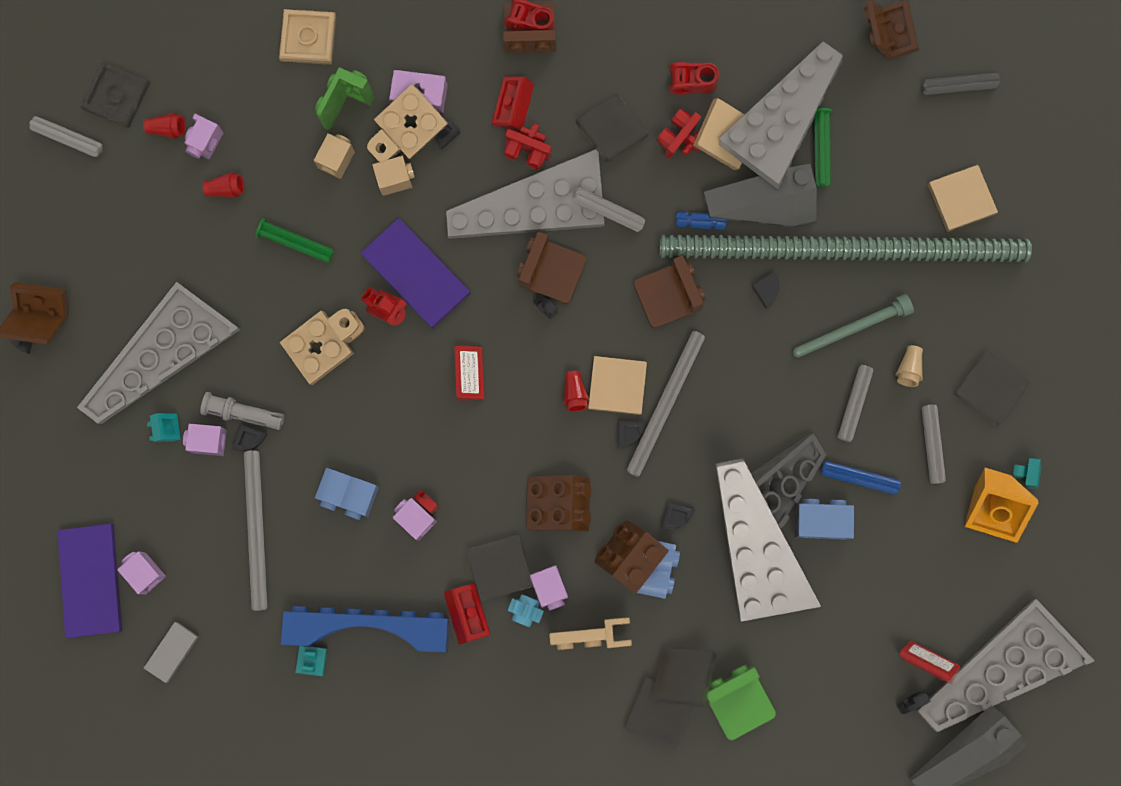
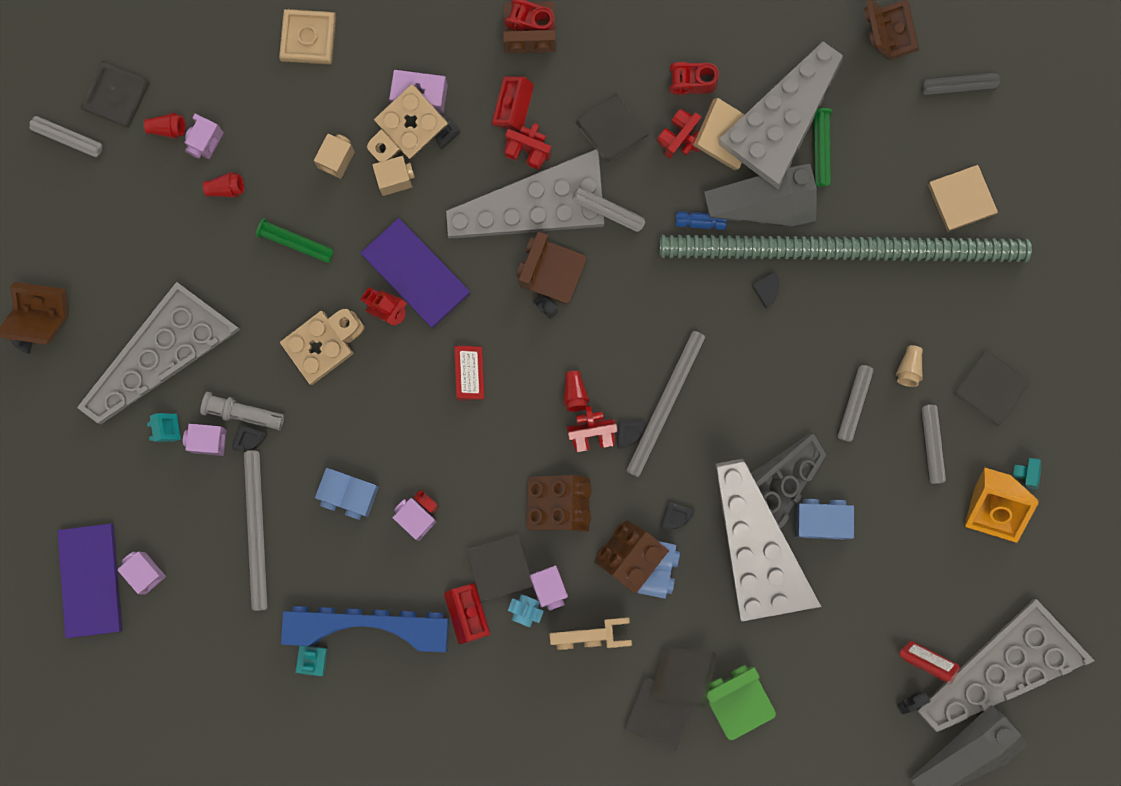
(171, 652): light grey tile -> none
(339, 87): bright green bracket -> none
(580, 433): none -> hips
(617, 385): tan tile -> none
(670, 293): reddish brown bracket -> none
(860, 477): blue axle -> none
(900, 307): sand green piece -> none

